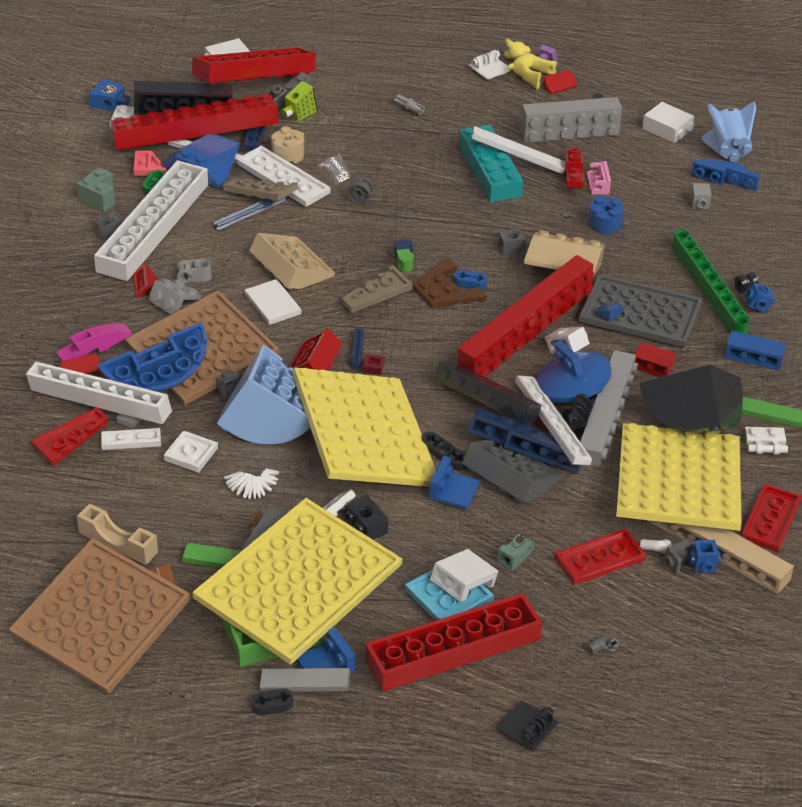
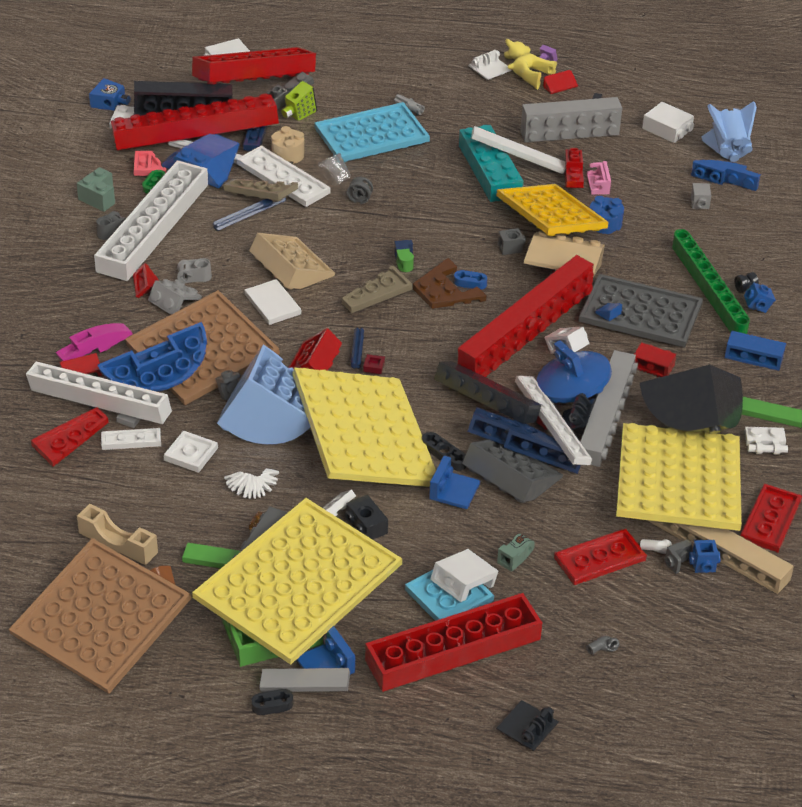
(372, 132): none -> medium azure plate
(552, 209): none -> yellow plate

